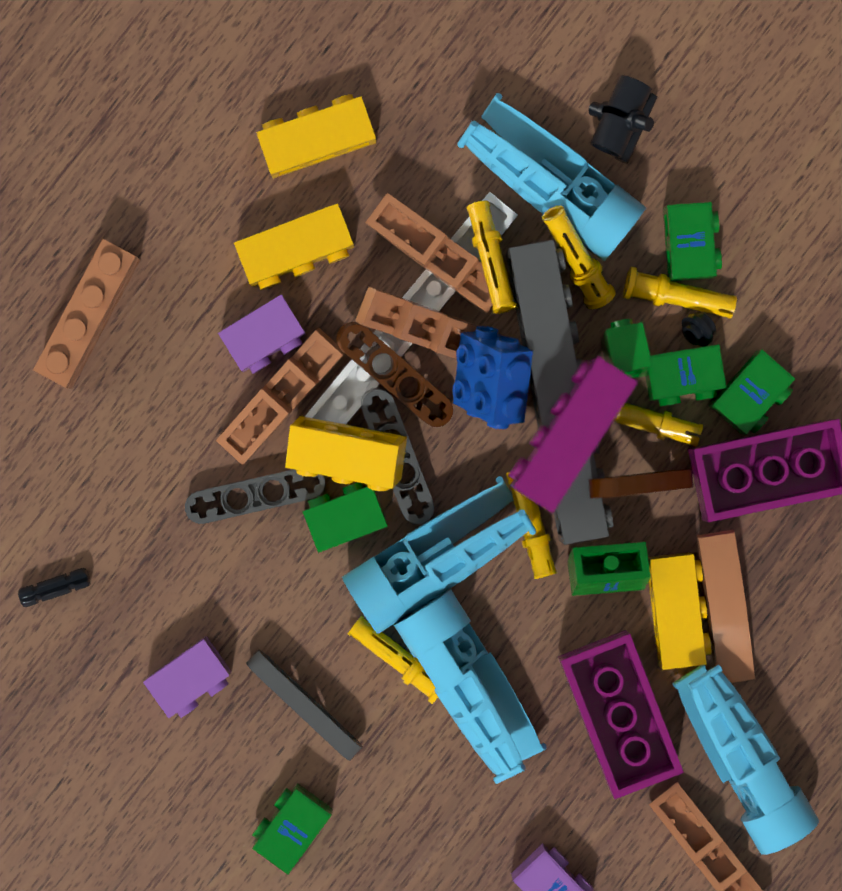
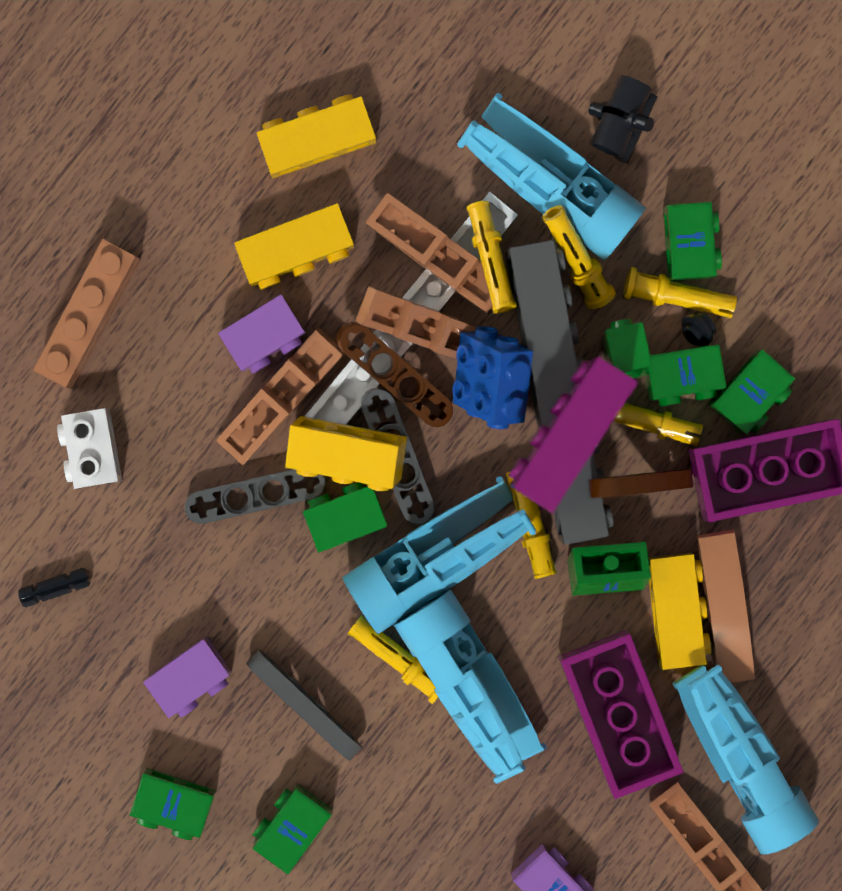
(89, 448): none -> white brick
(172, 804): none -> green brick

